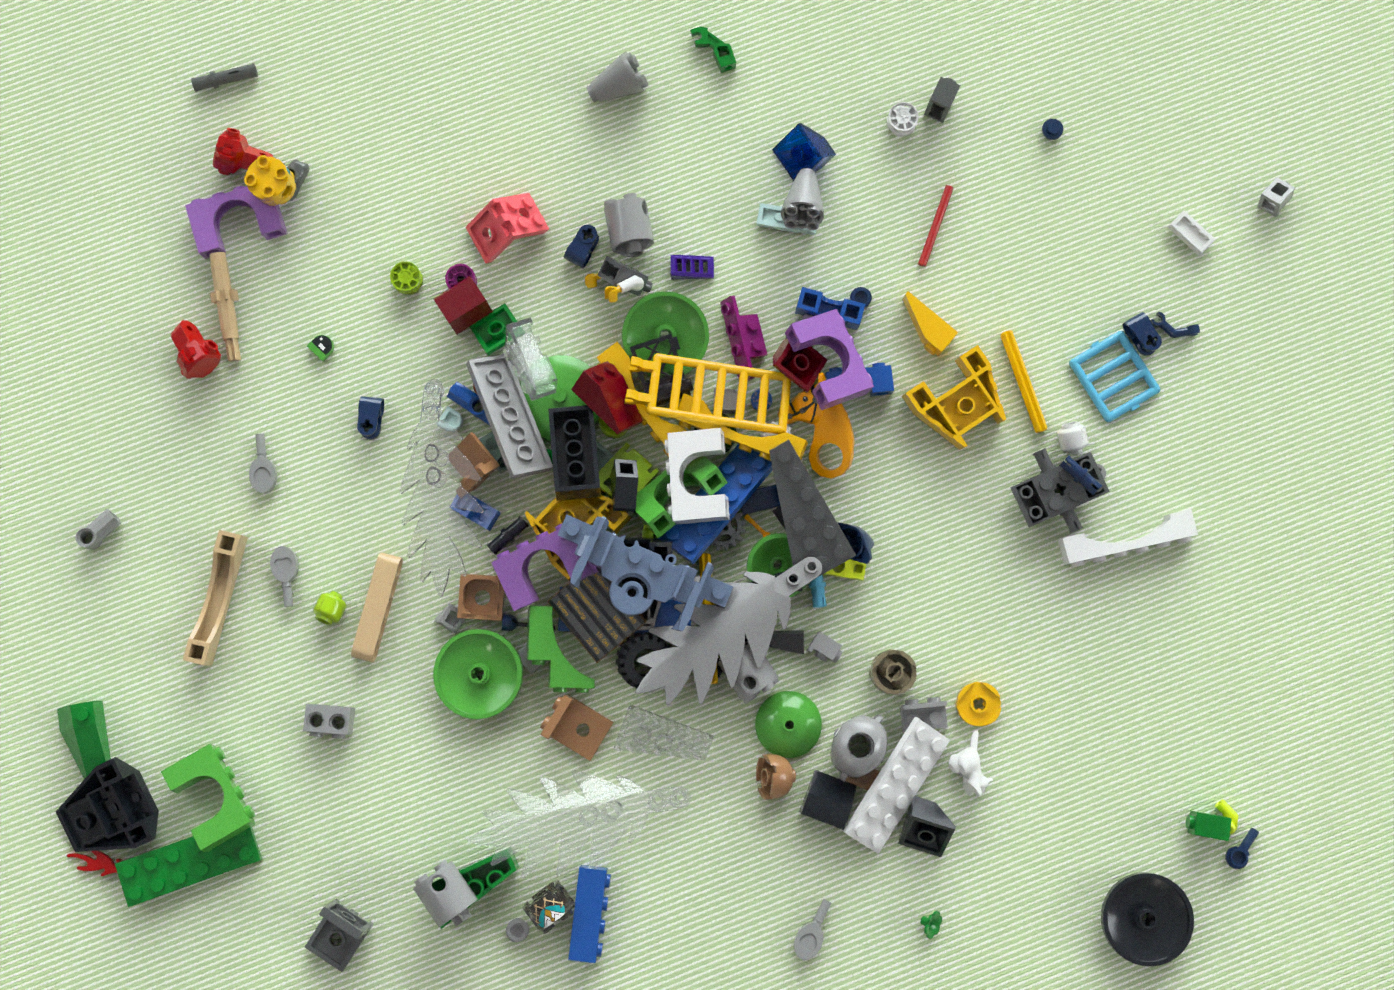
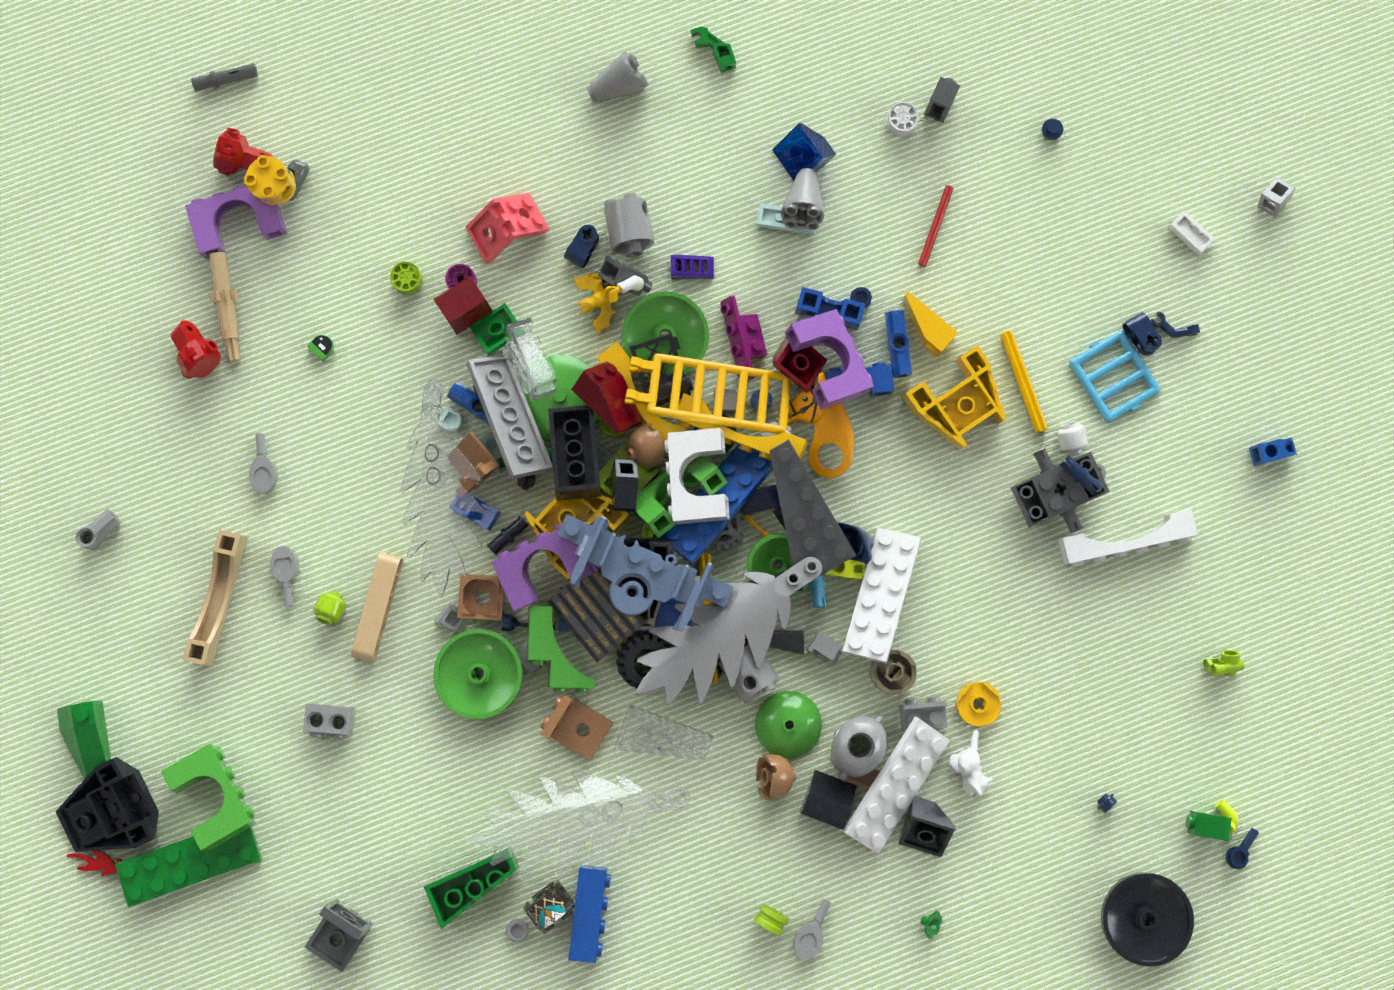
(370, 412): dark blue piece -> none
(451, 901): light grey cylinder -> none
(526, 482): none -> black plate
(596, 301): none -> yellow animal
(646, 447): none -> medium nougat cylinder
(771, 919): none -> lime wheel
(882, 595): none -> white plate
(897, 331): none -> blue piece
(1106, 802): none -> dark blue plate
(1226, 665): none -> lime plate
(1272, 451): none -> blue leg

